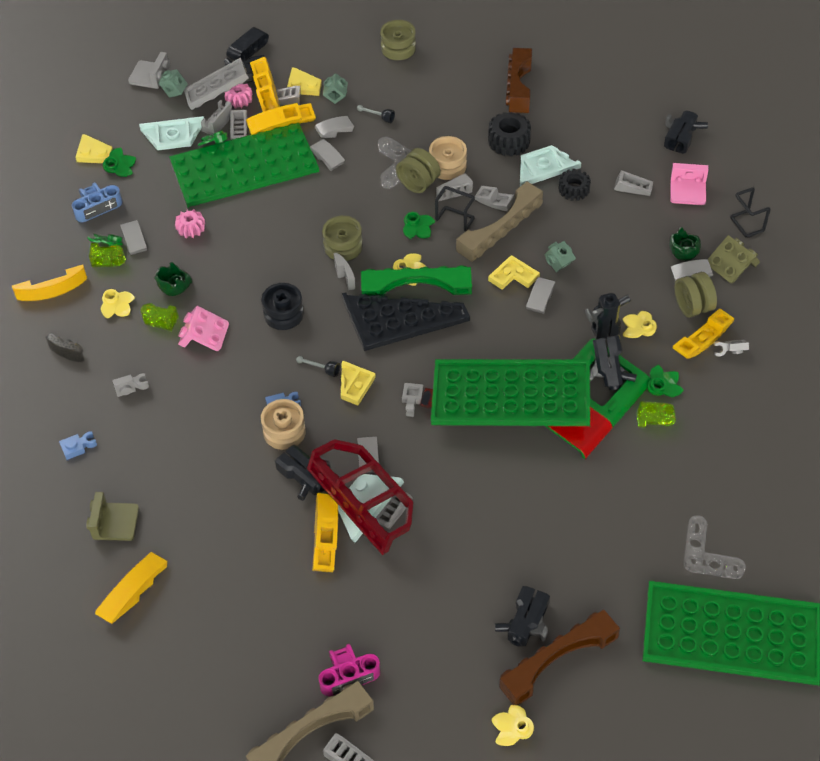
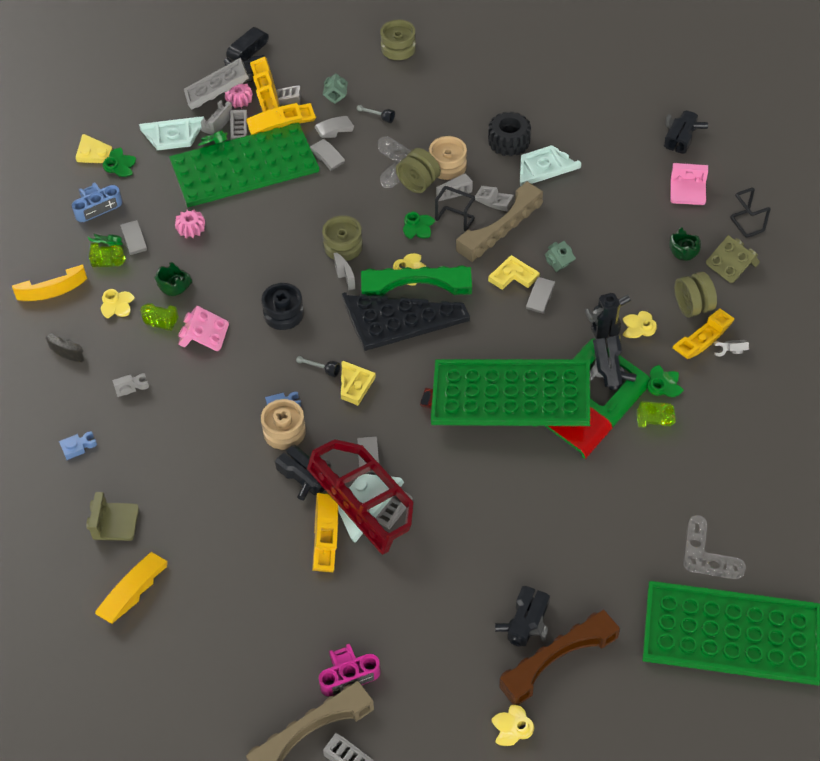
(149, 73): light grey bracket -> none
(172, 83): sand green brick -> none
(309, 84): light yellow wing -> none
(412, 395): light grey plate -> none
(517, 93): reddish brown arch -> none
(574, 191): black tyre -> none
(628, 183): light grey slope -> none
(691, 267): light grey slope -> none

